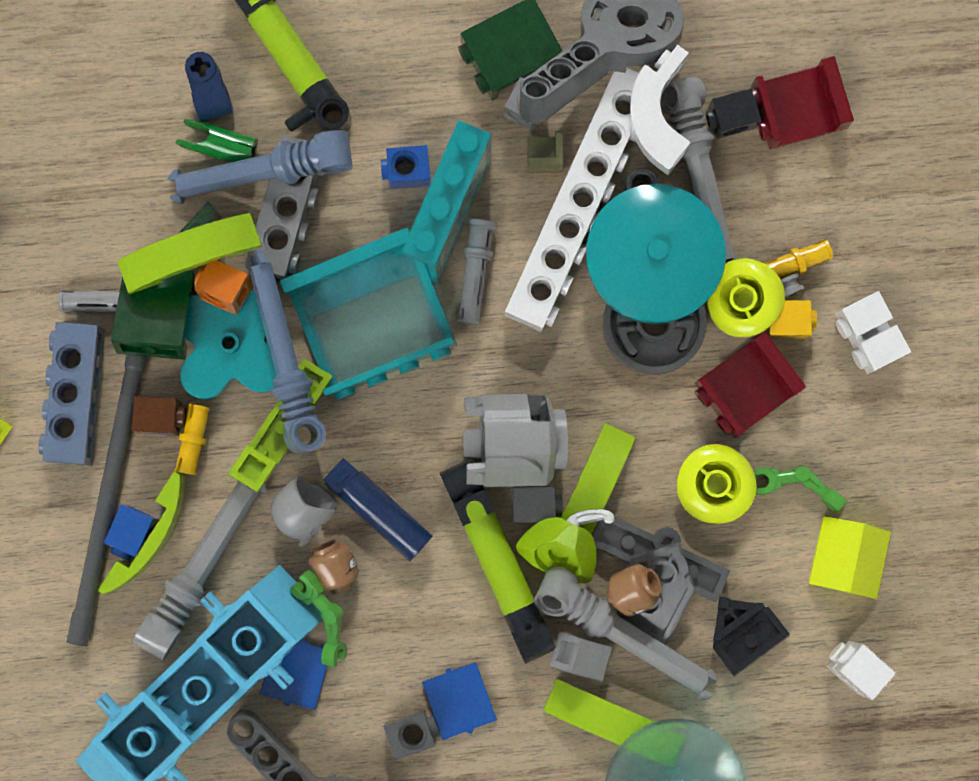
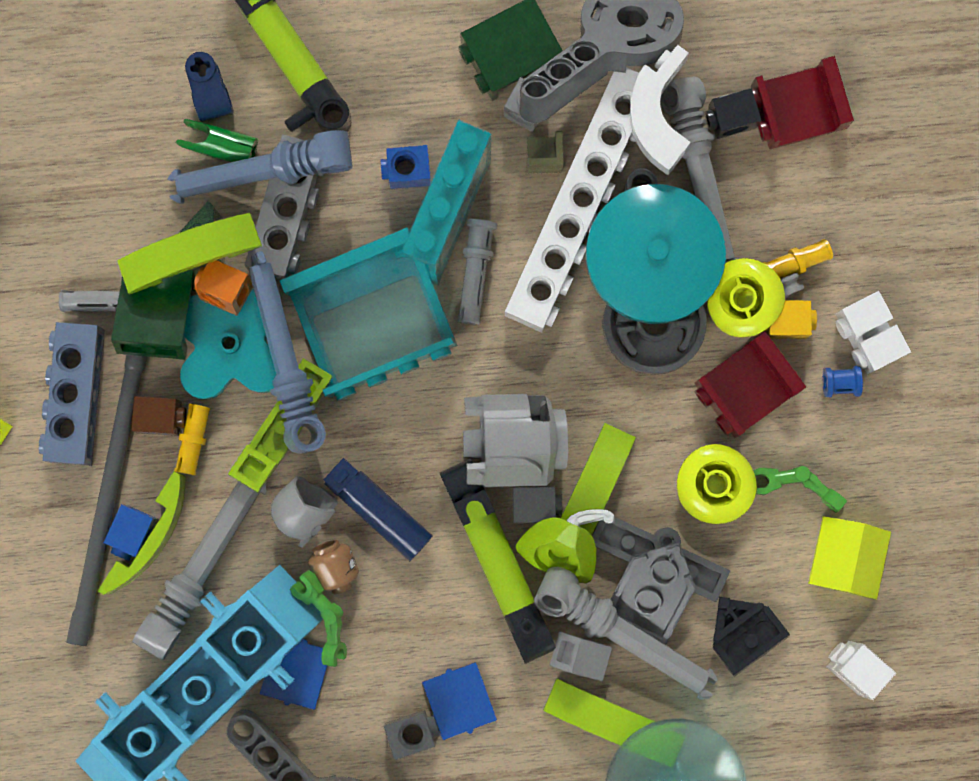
(634, 589): medium nougat head -> none
(842, 381): none -> blue bush

